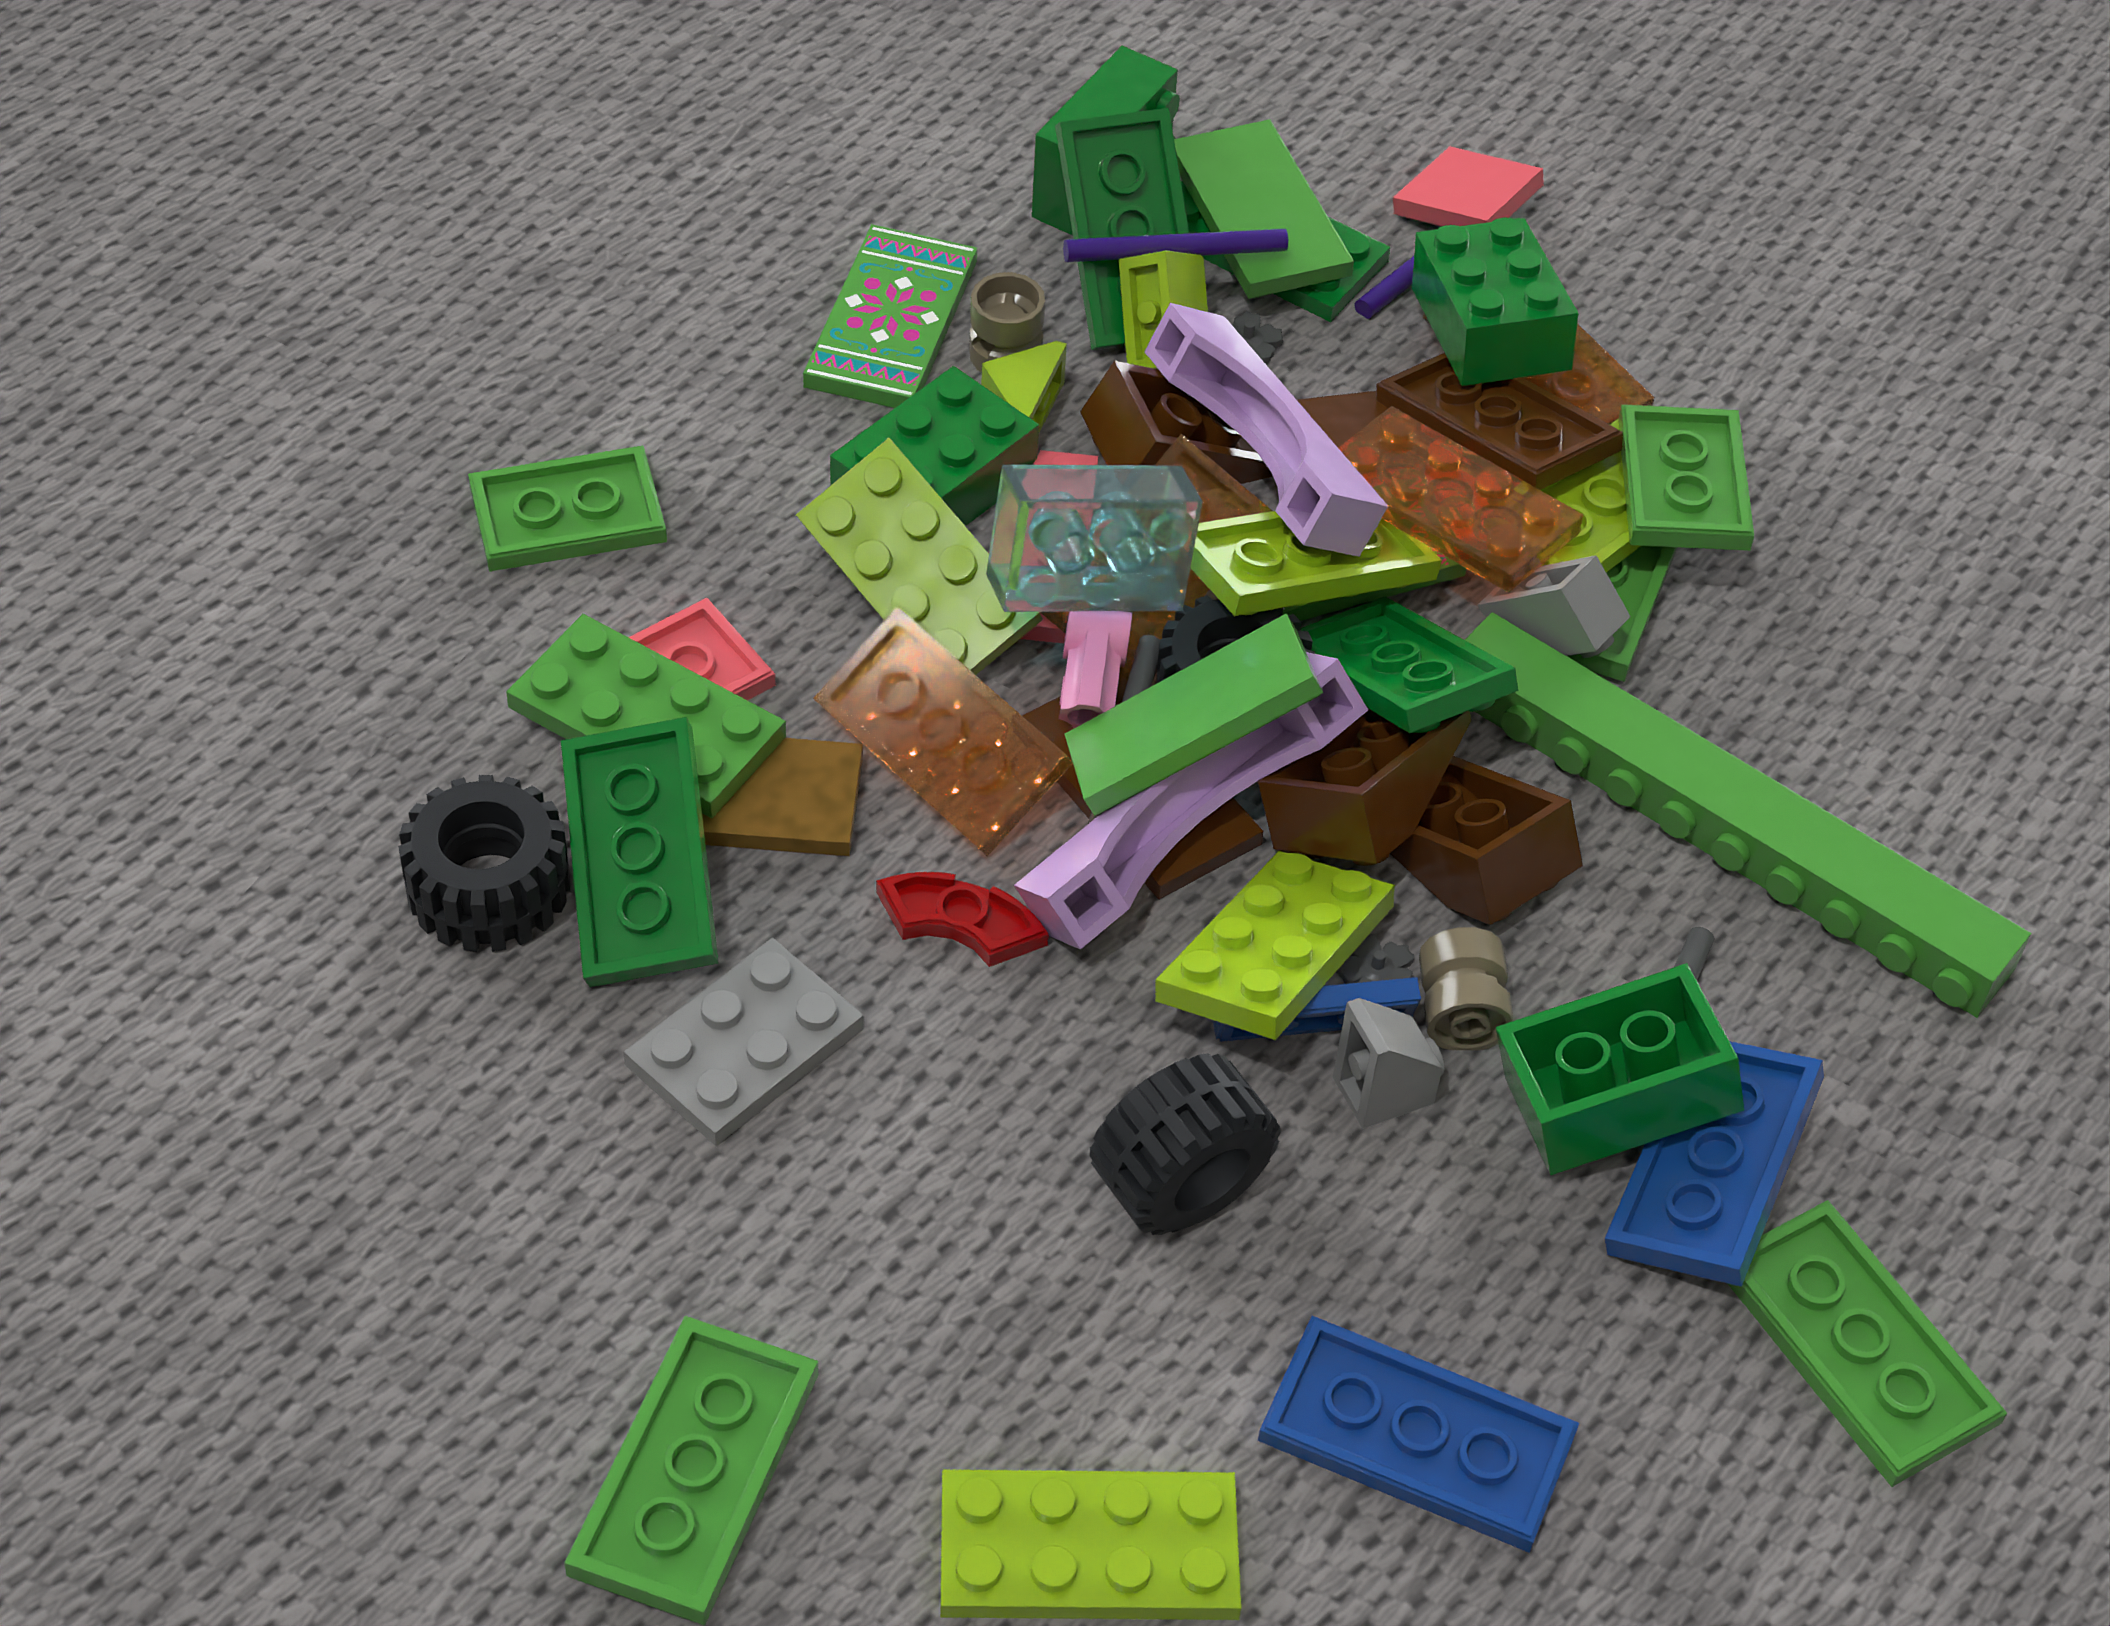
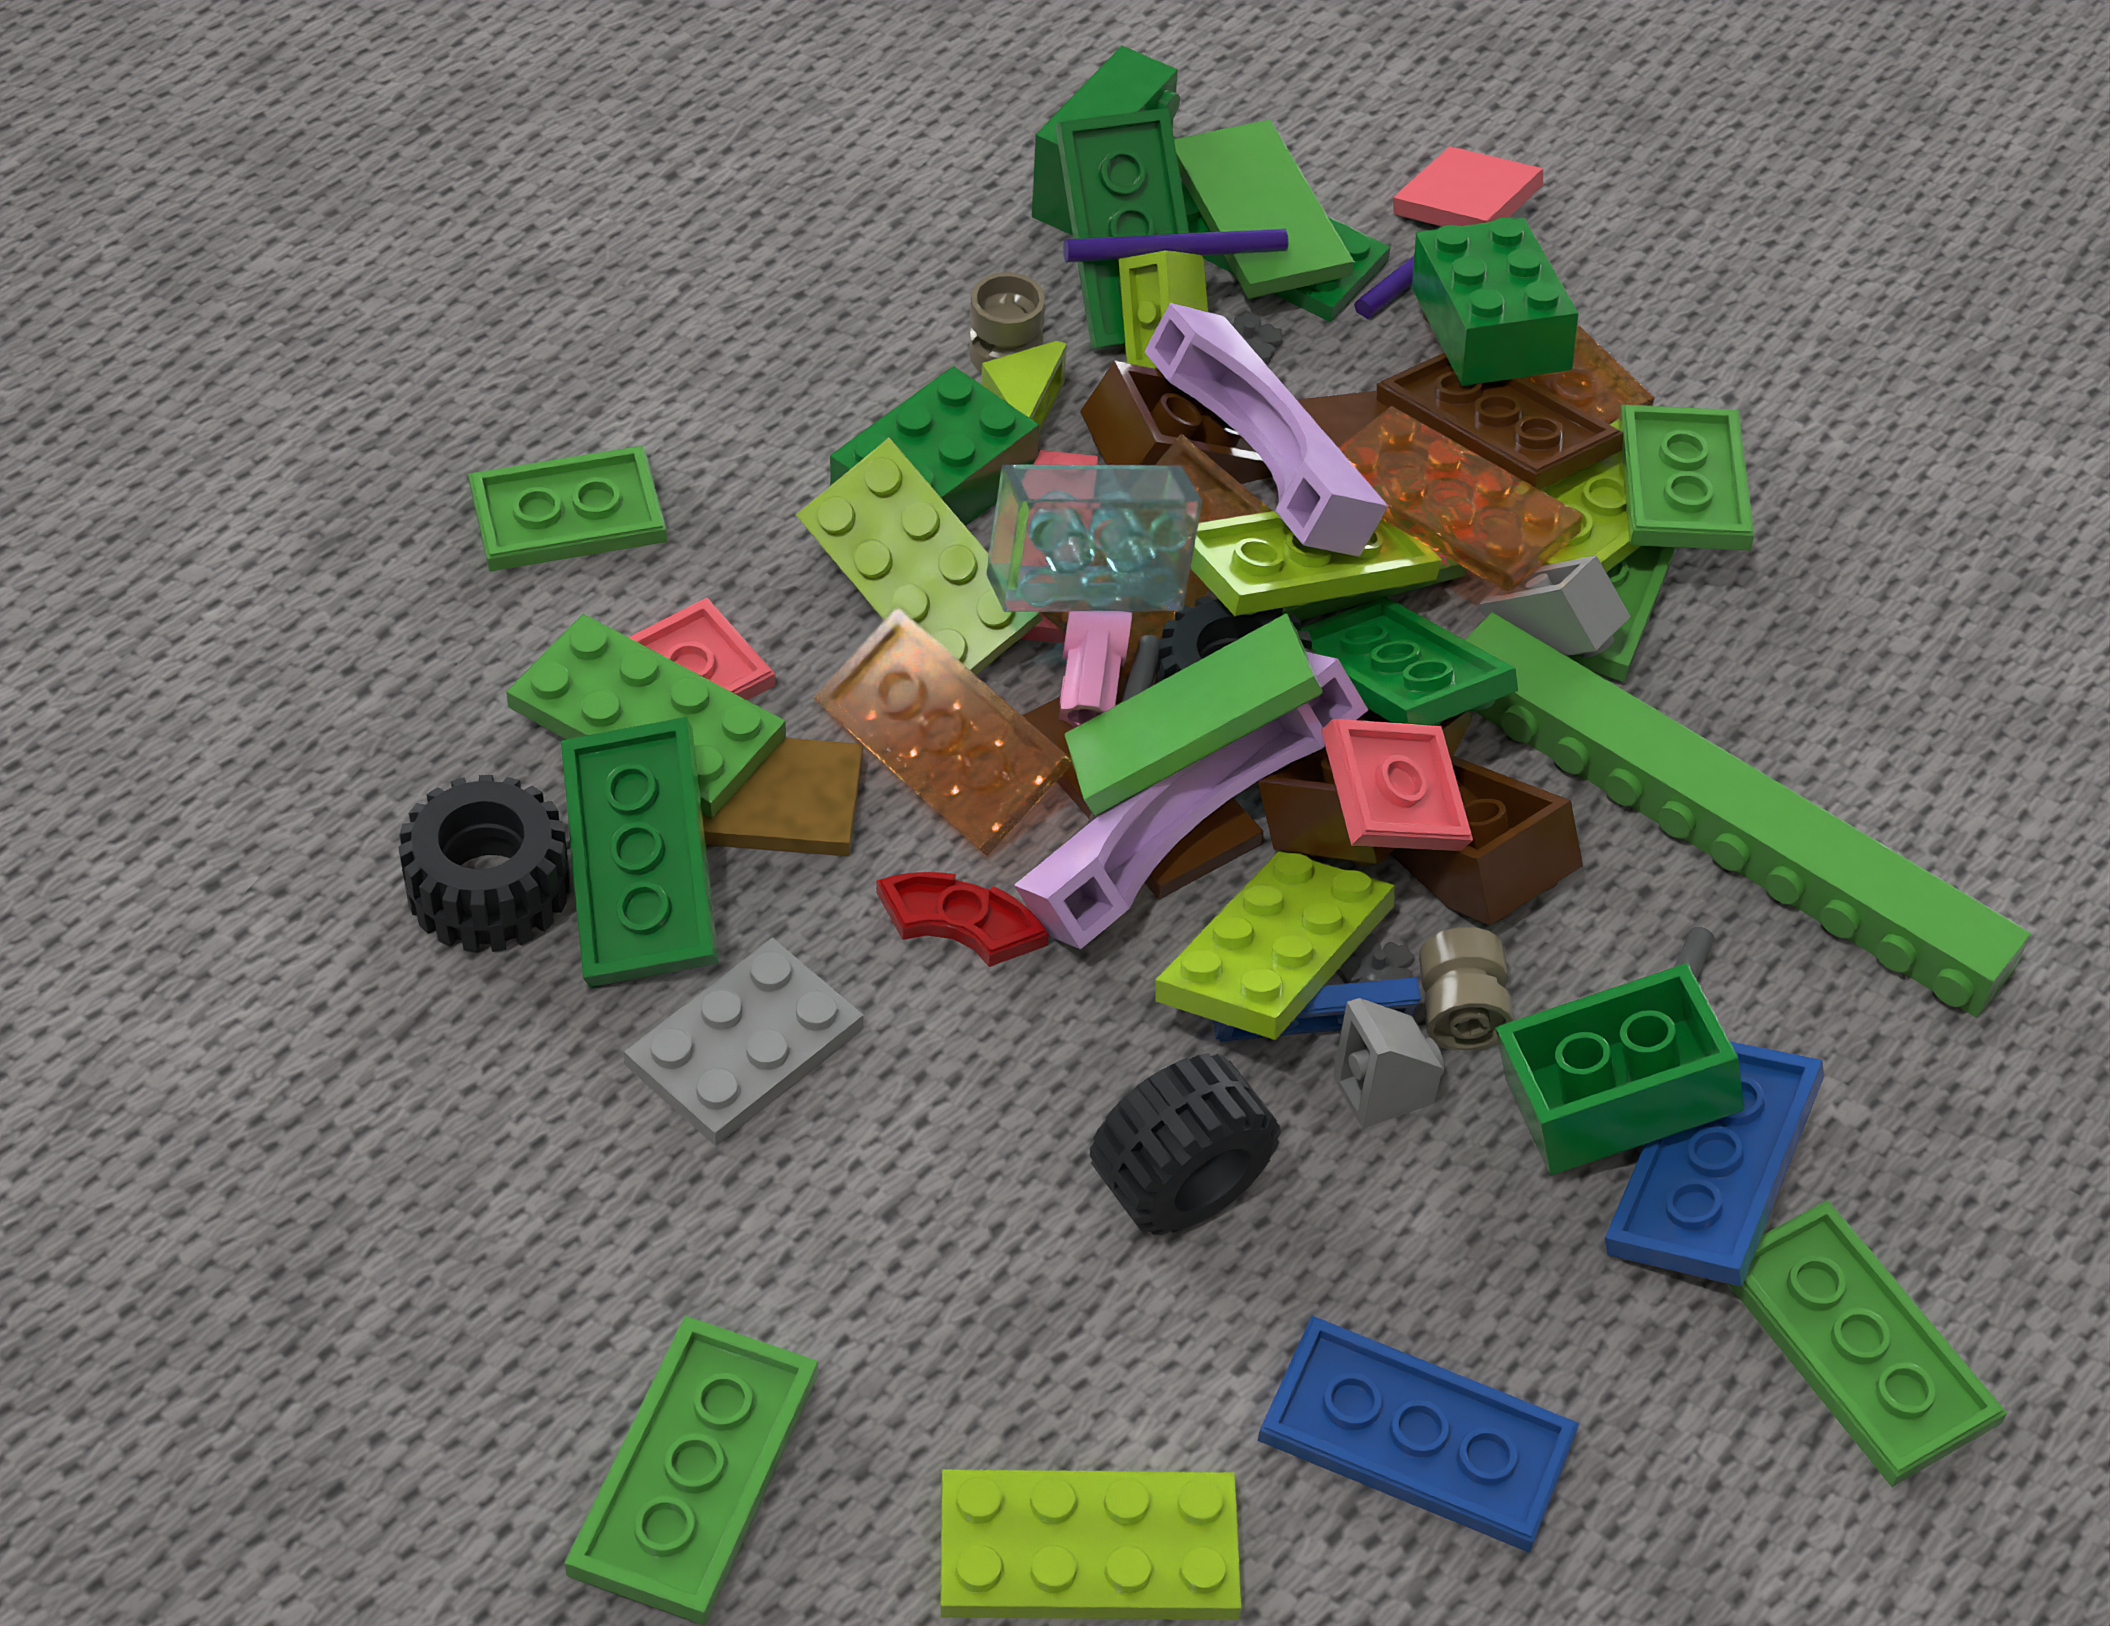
(890, 317): bright green tile -> none
(1396, 785): none -> coral tile

